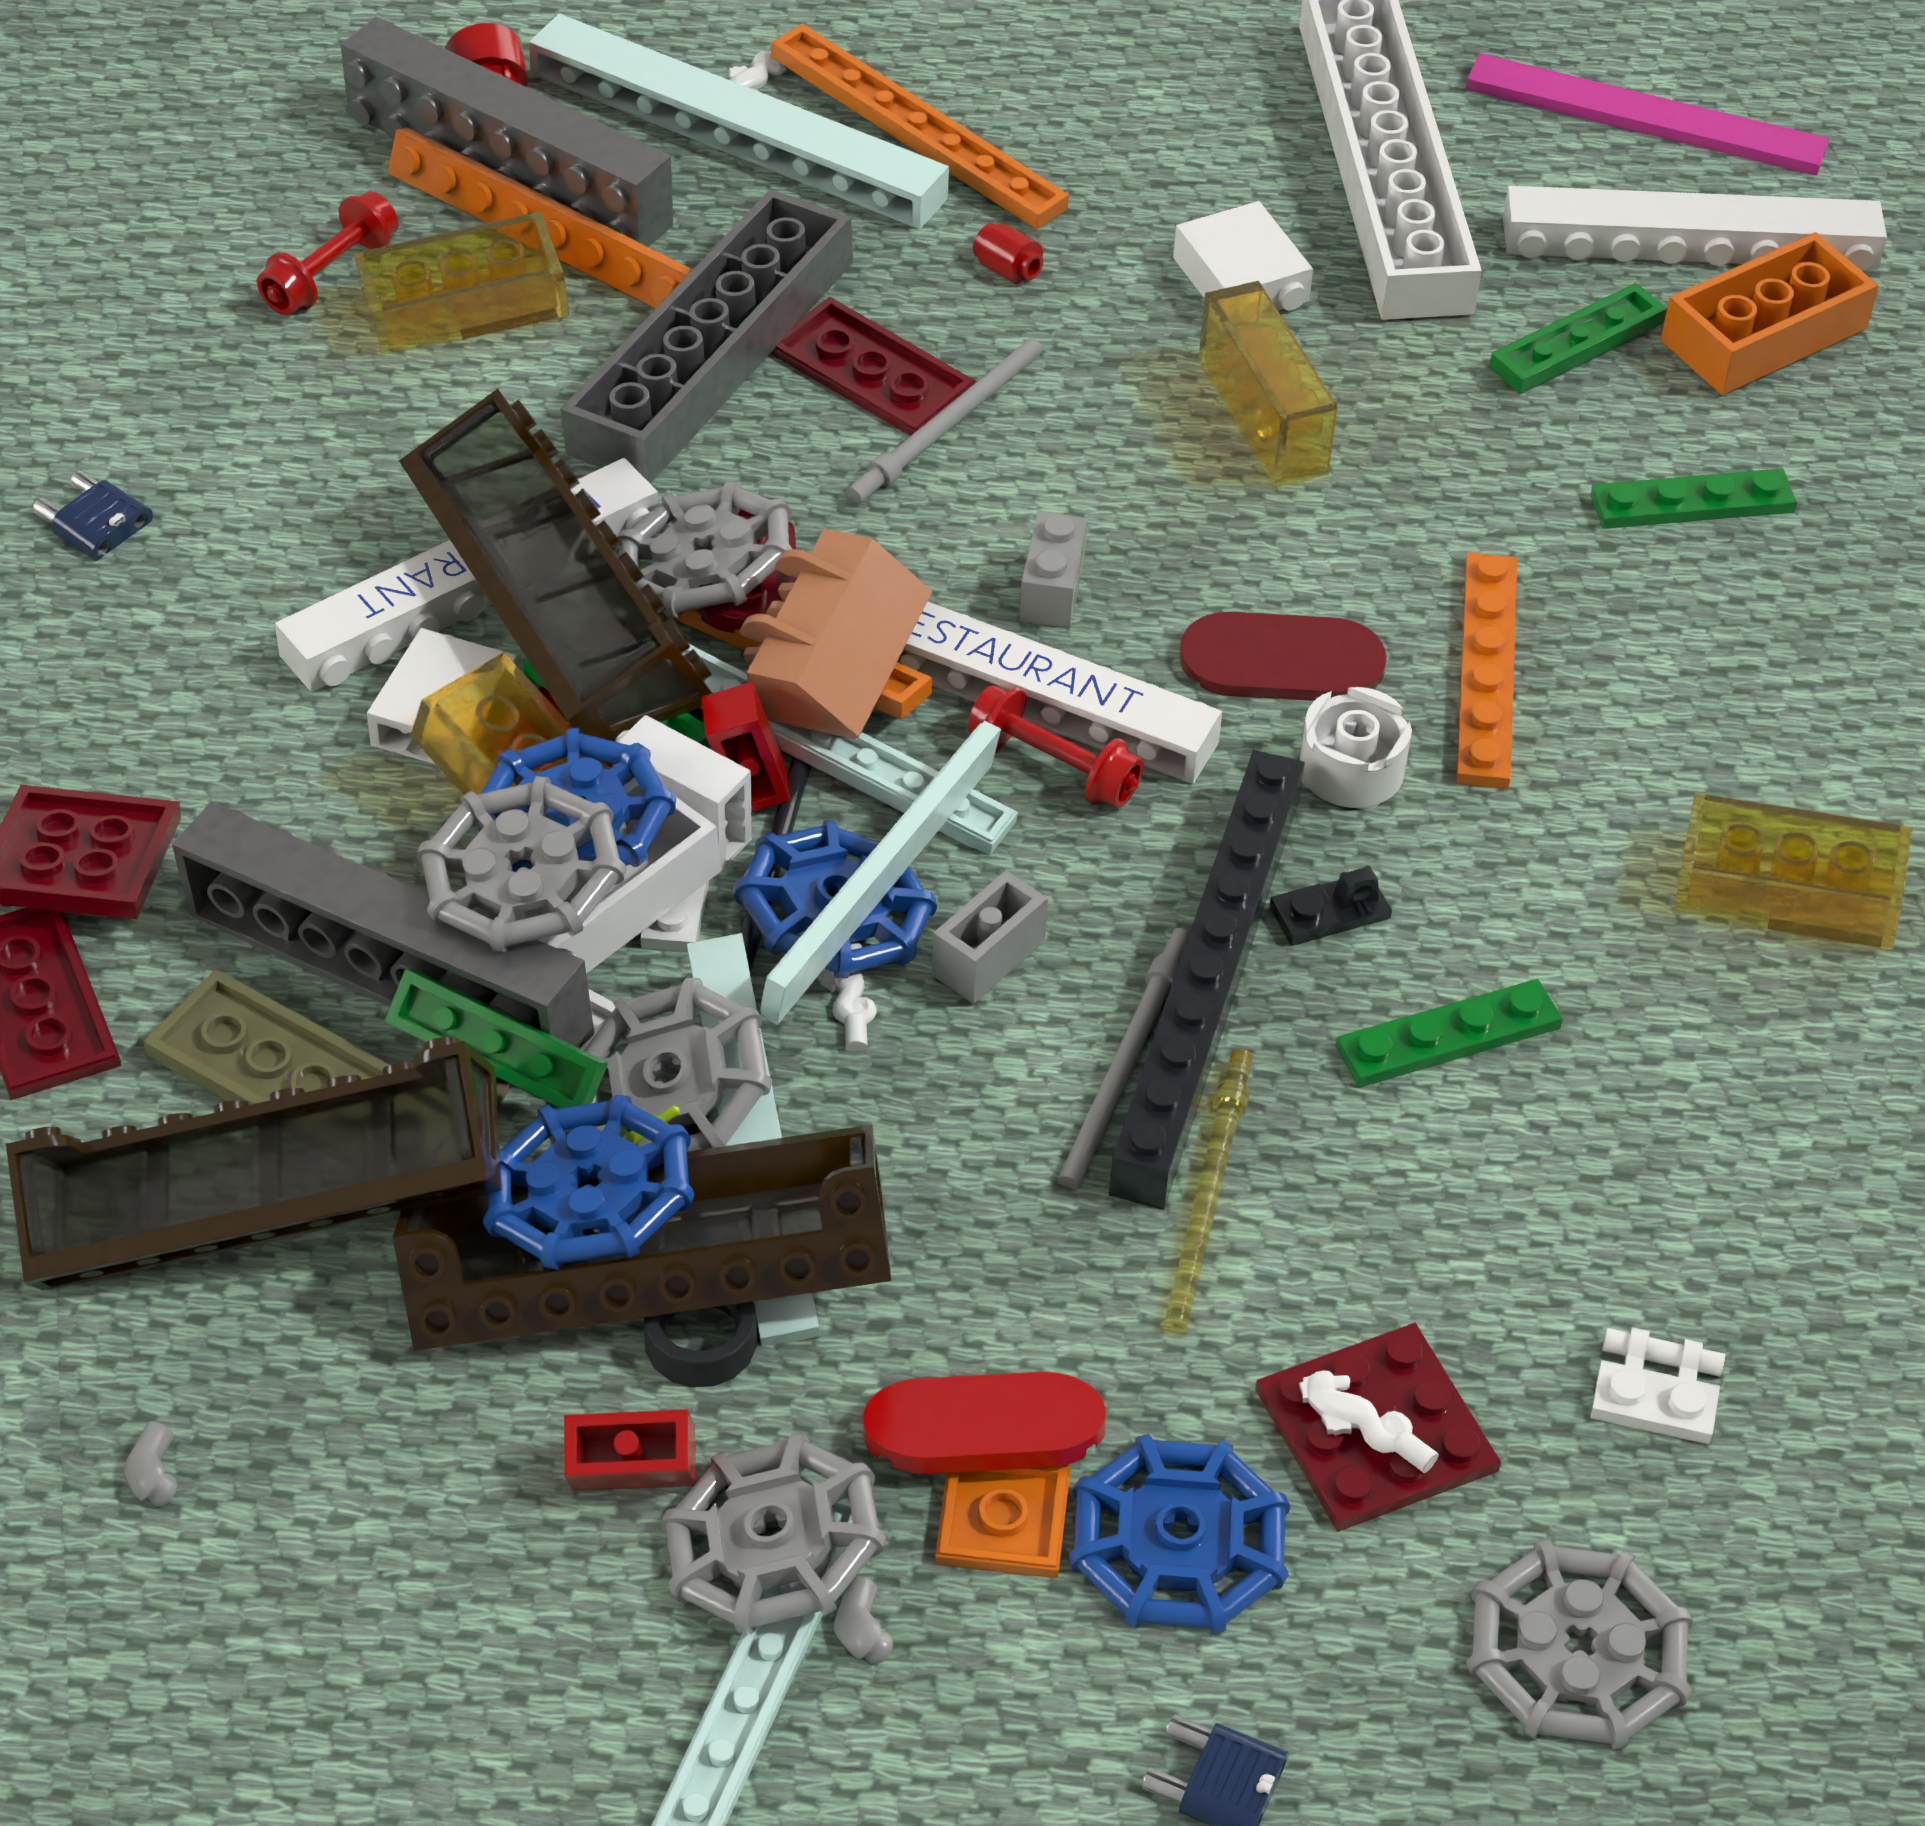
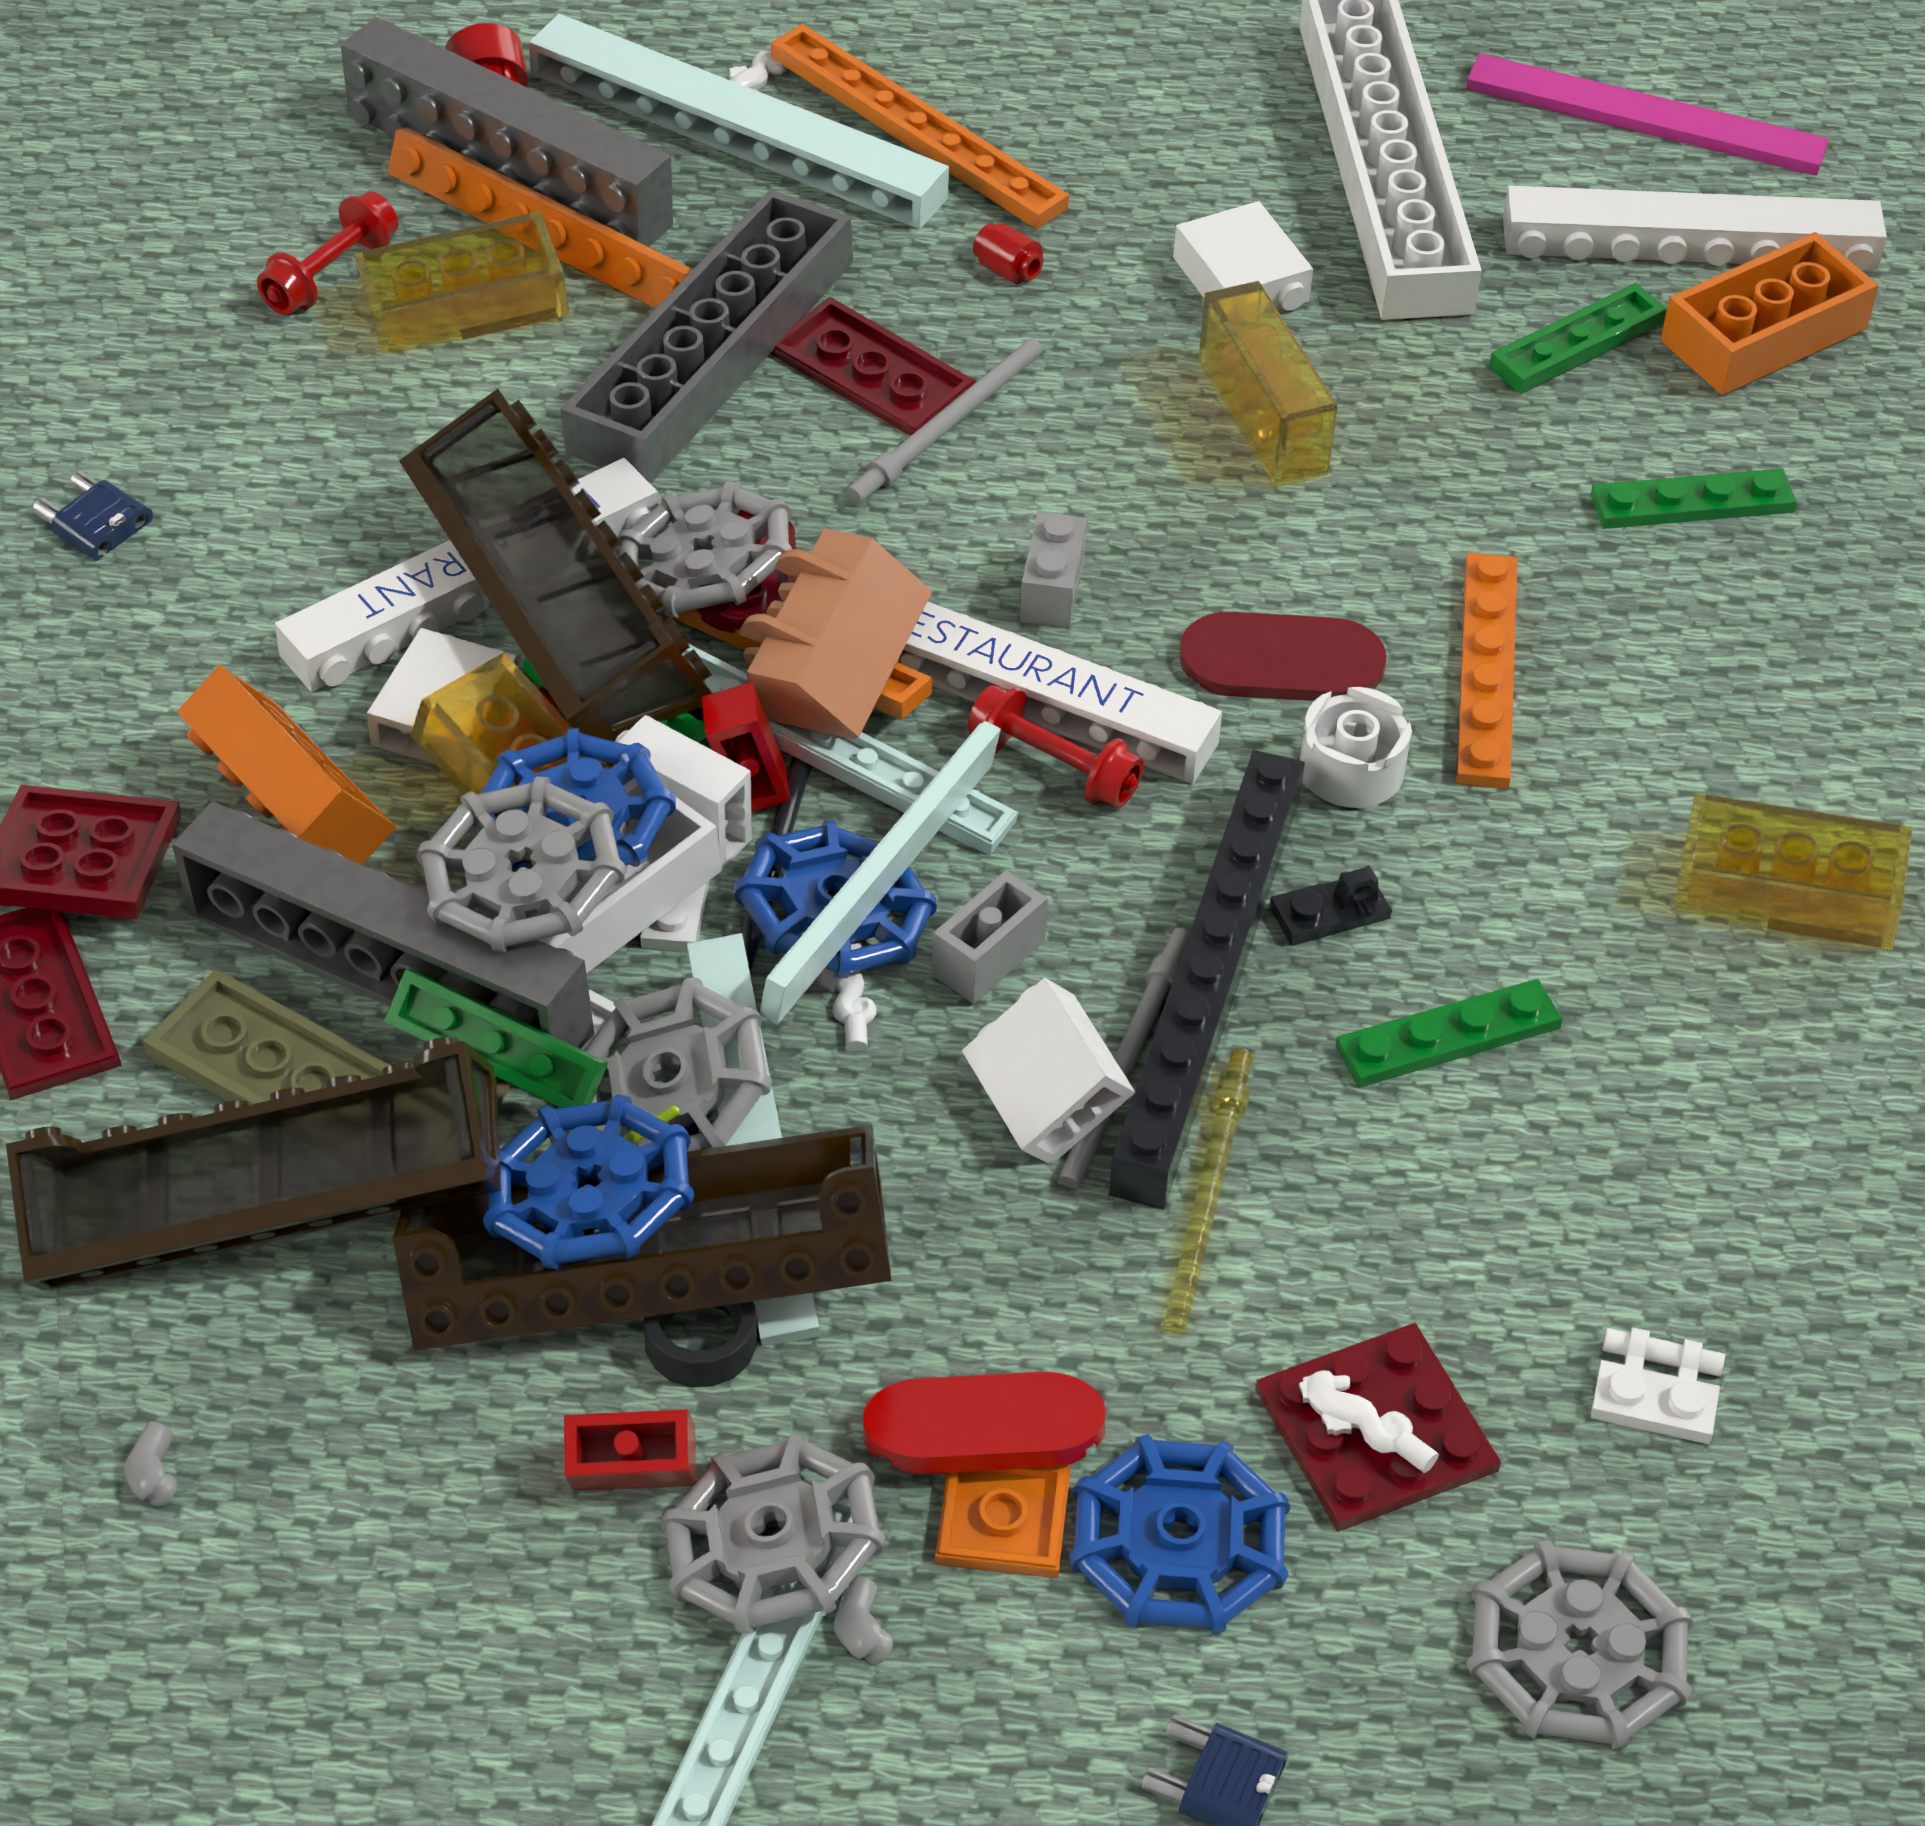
(282, 767): none -> orange brick
(1047, 1071): none -> white brick

